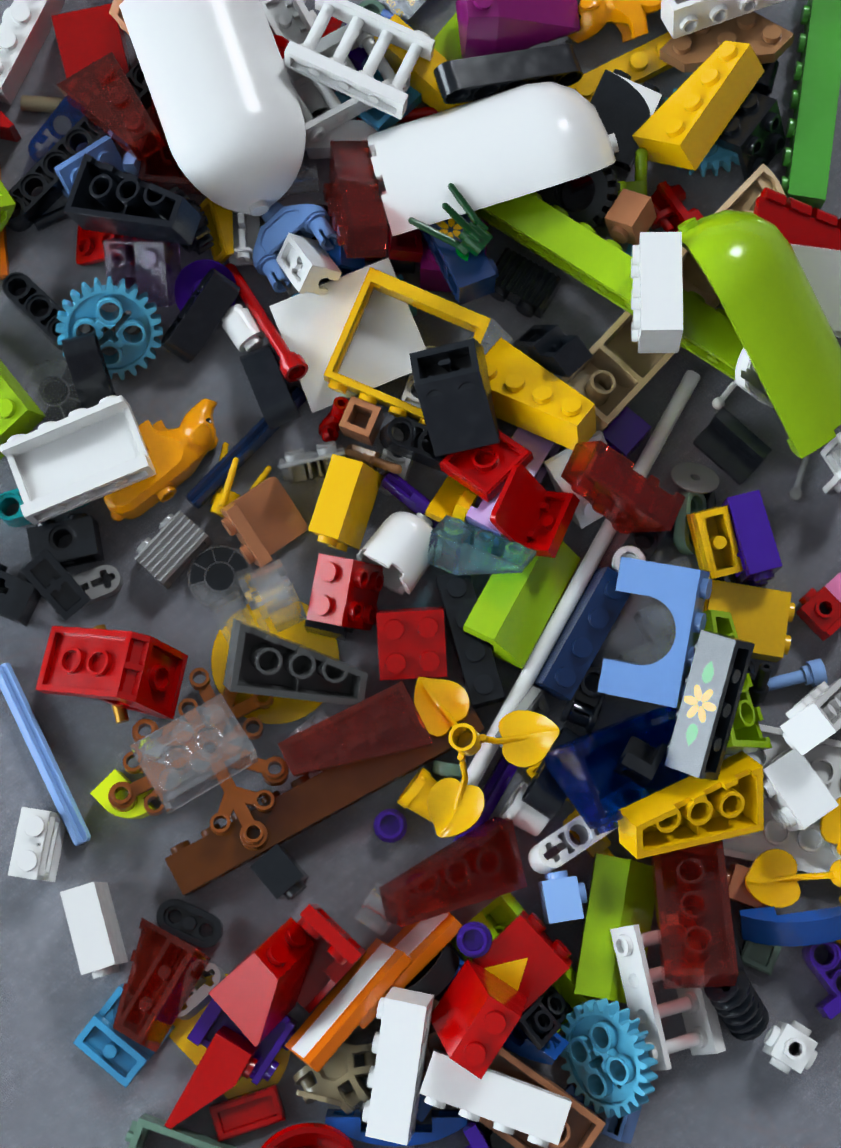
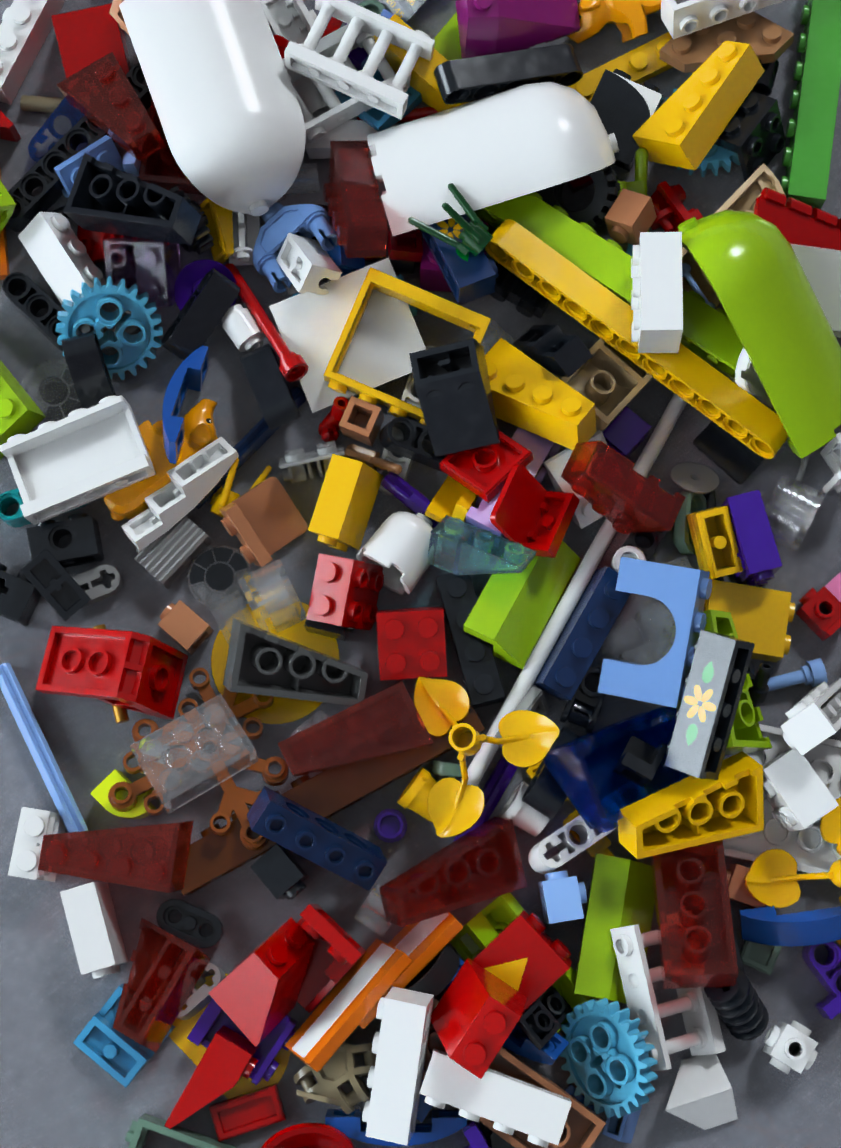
(59, 254): none -> white brick
(130, 855): none -> clear red wedge
(184, 626): none -> nougat brick
(187, 376): none -> blue slope
(188, 486): none -> white slope
(316, 838): none -> dark blue brick
(474, 939): dark purple plate -> none
(611, 321): none -> yellow beam
(686, 269): none -> light blue hinge
(702, 1093): none -> white slope
(792, 511): none -> clear brick

